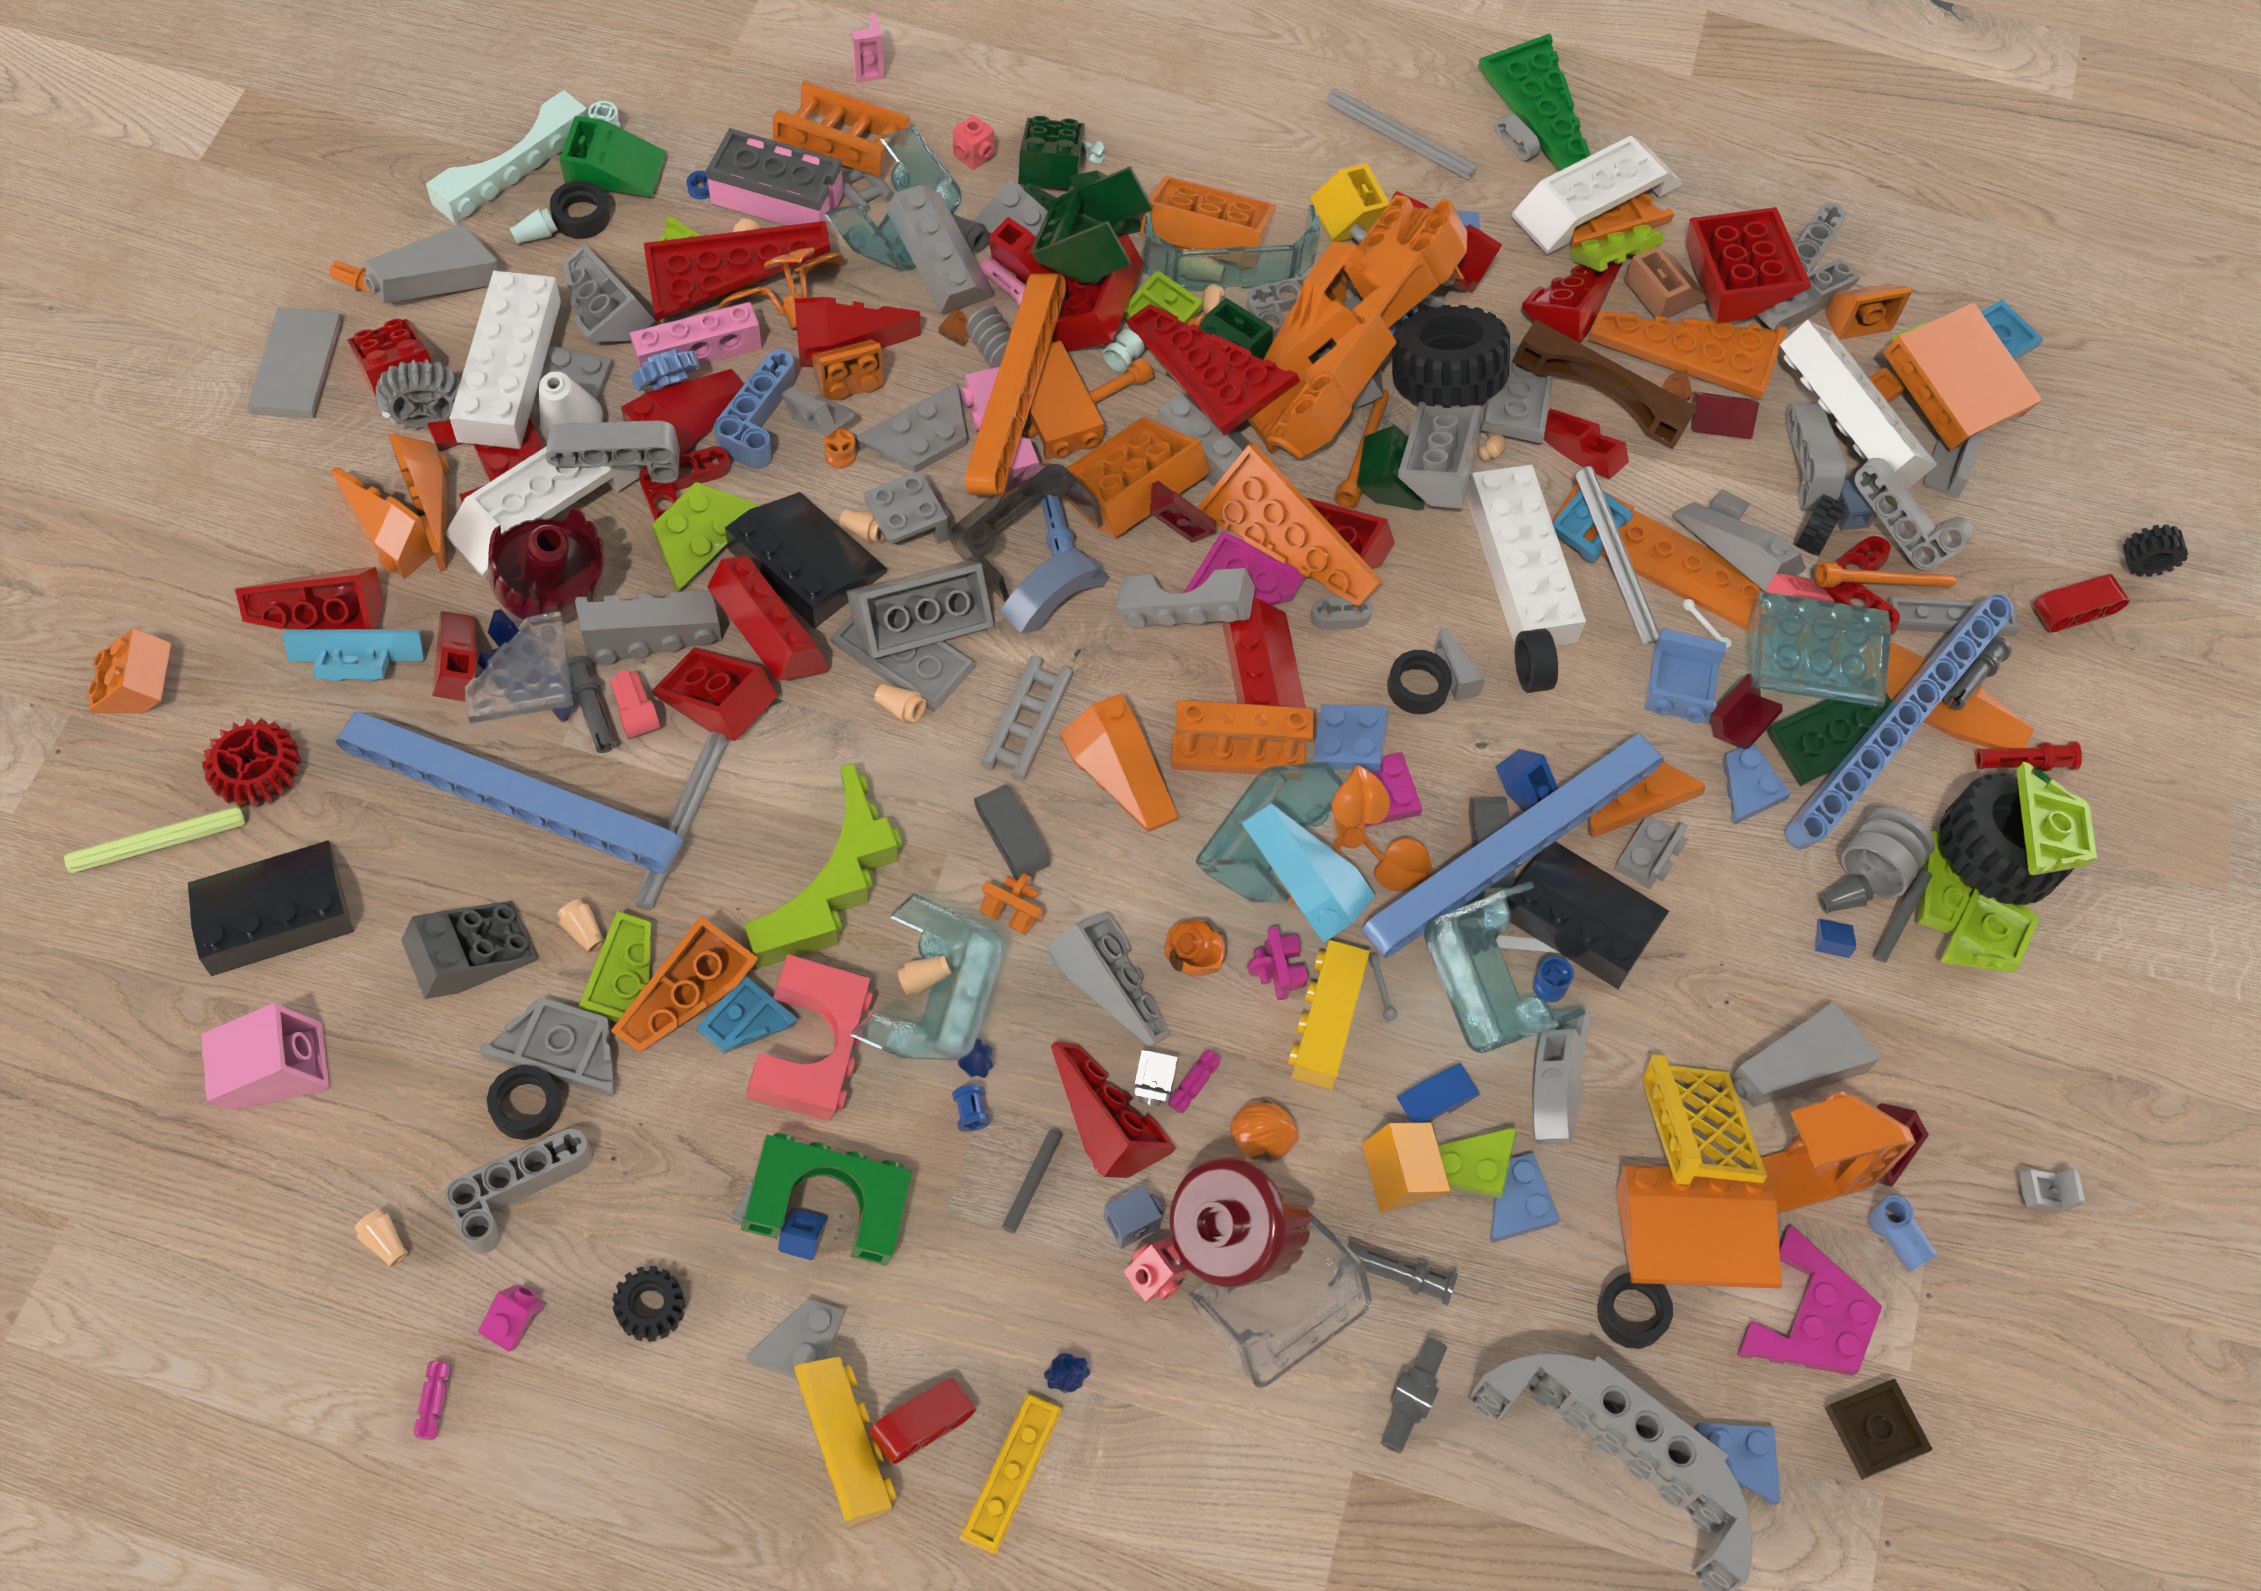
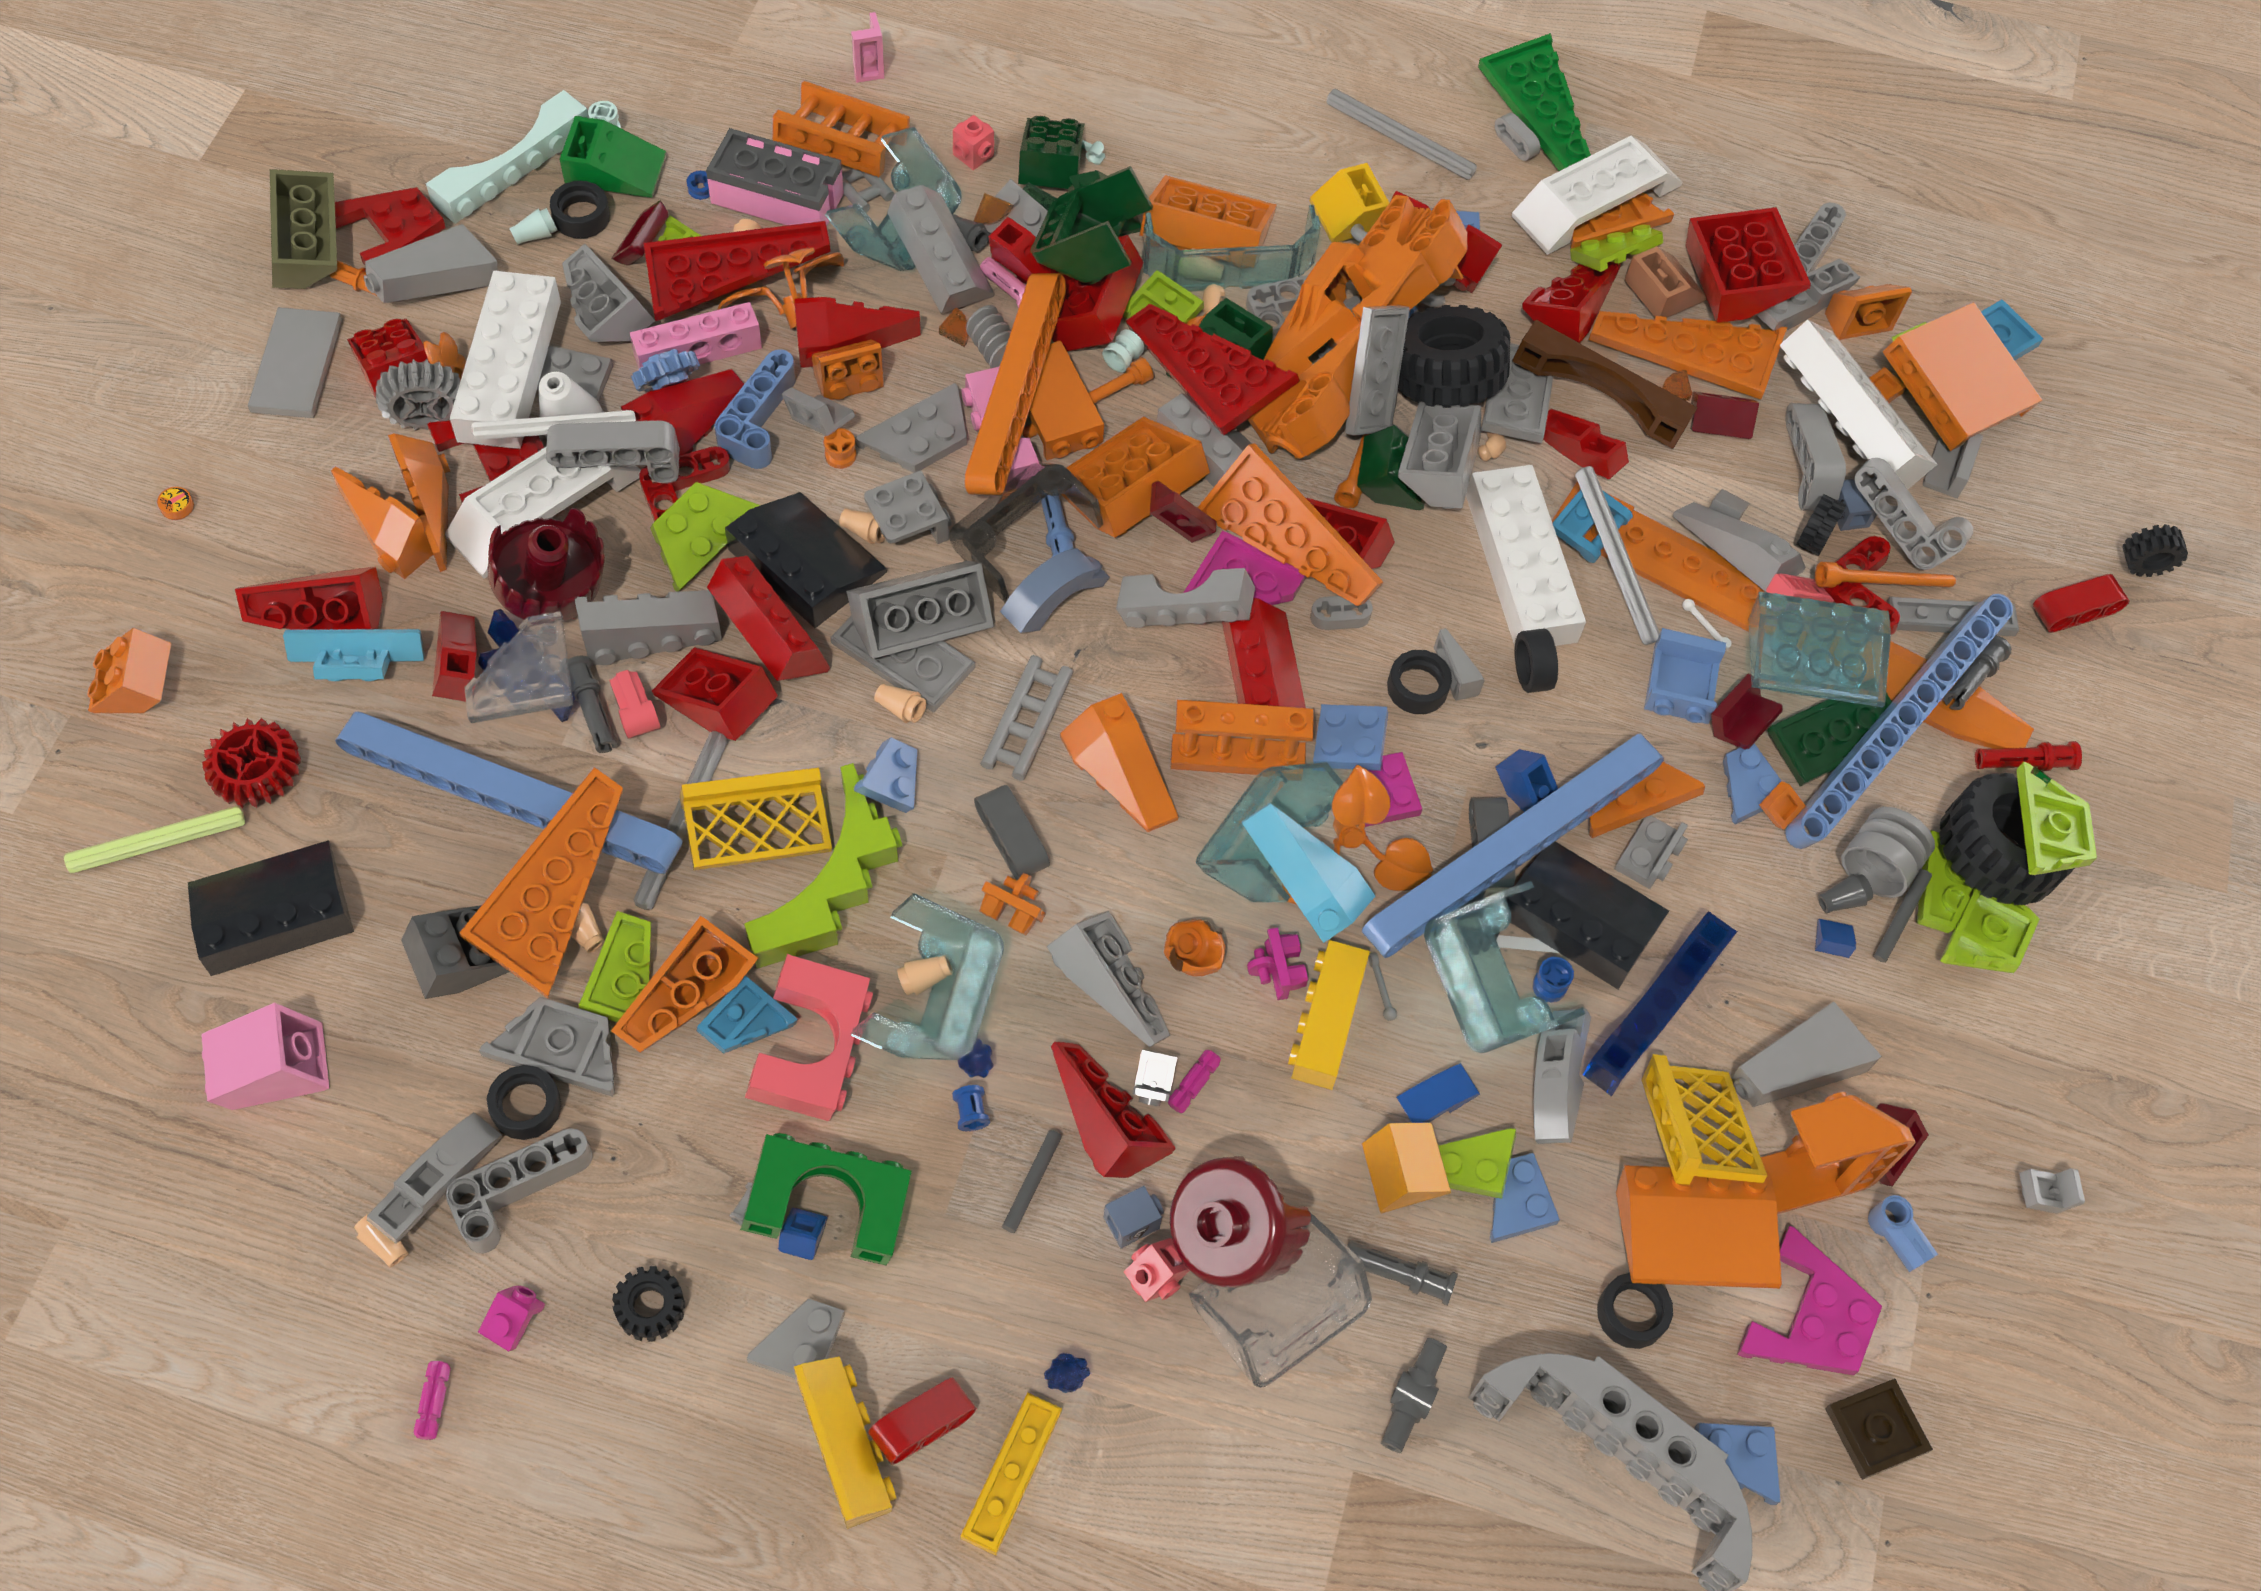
(175, 503): none -> tile
(302, 227): none -> olive slope
(397, 216): none -> red wing
(431, 1175): none -> light grey slope
(445, 353): none -> orange plate
(539, 900): none -> orange wing
(540, 425): none -> white axle
(642, 231): none -> dark red piece
(751, 790): none -> yellow fence
(891, 776): none -> medium blue wing
(992, 210): none -> clear orange tile
(1264, 1131): orange hair -> none
(1377, 369): none -> light grey tile
(1659, 1004): none -> clear blue arch
(1782, 805): none -> orange plate

